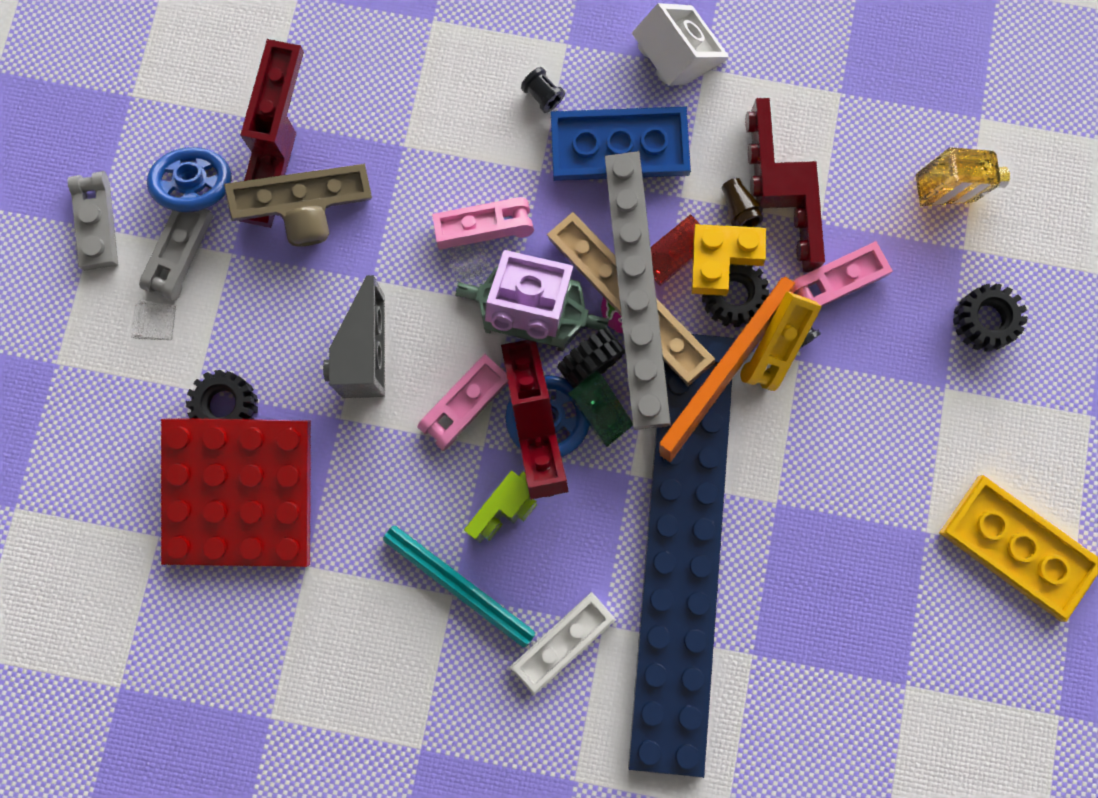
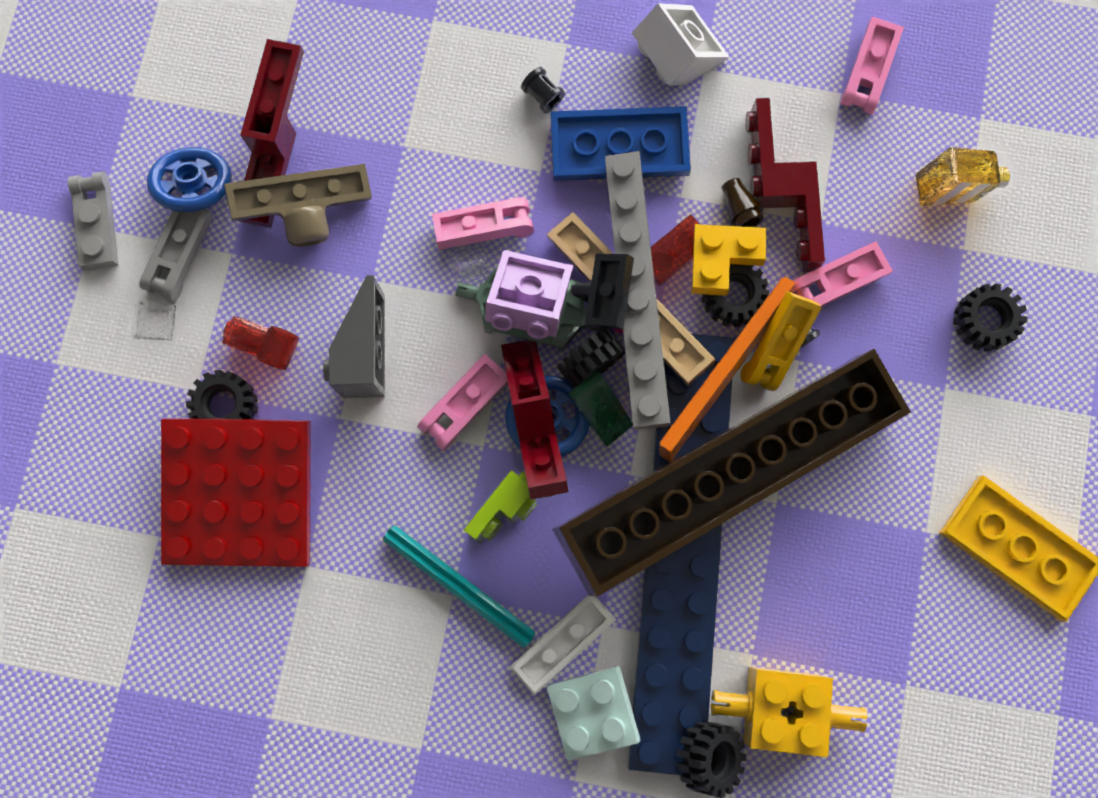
(270, 345): none -> clear red piece
(593, 713): none -> light aqua plate
(607, 291): none -> black plate
(700, 773): none -> black tyre
(730, 473): none -> dark brown brick
(799, 733): none -> yellow brick
(872, 64): none -> bright pink plate

